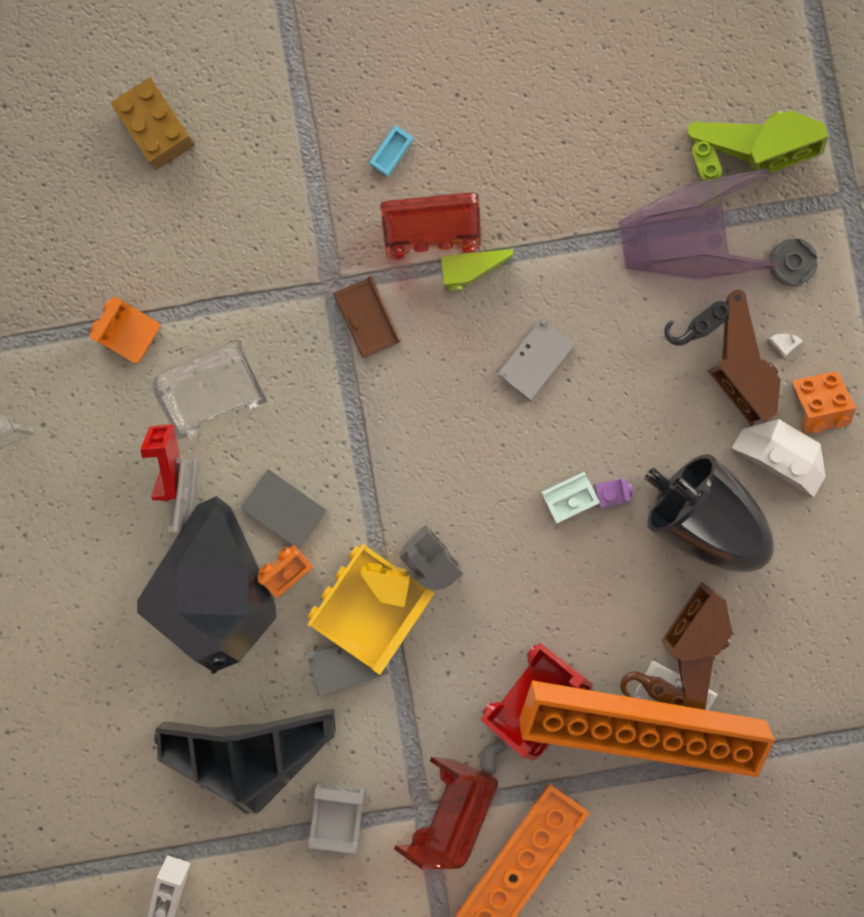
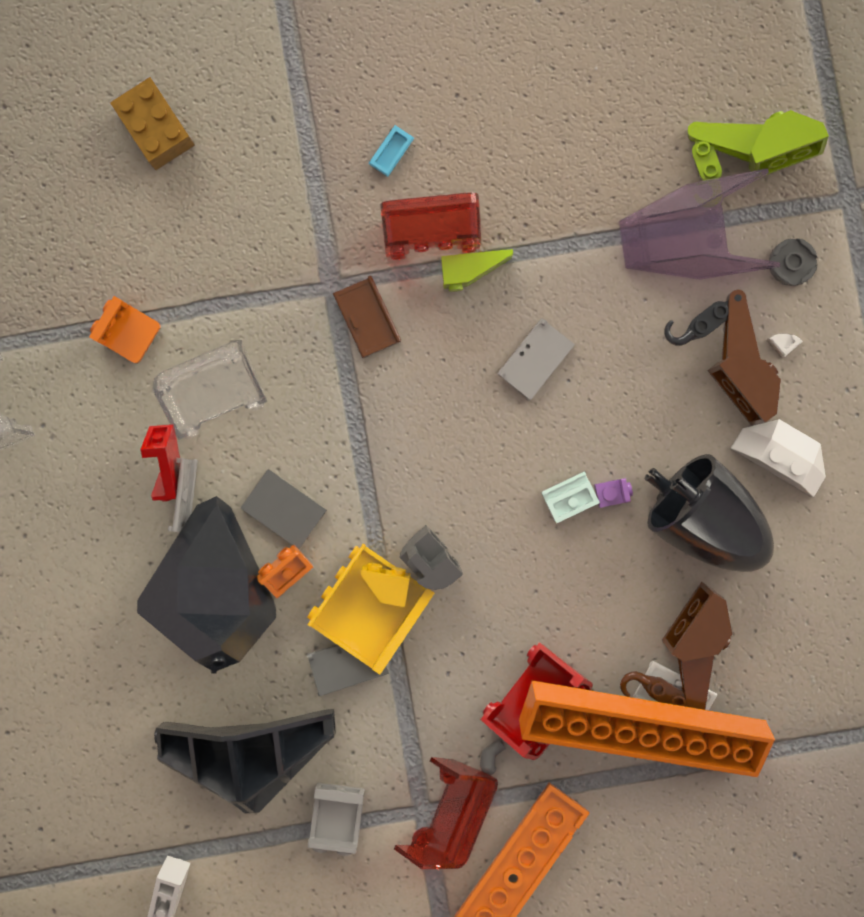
(824, 402): orange bracket -> none

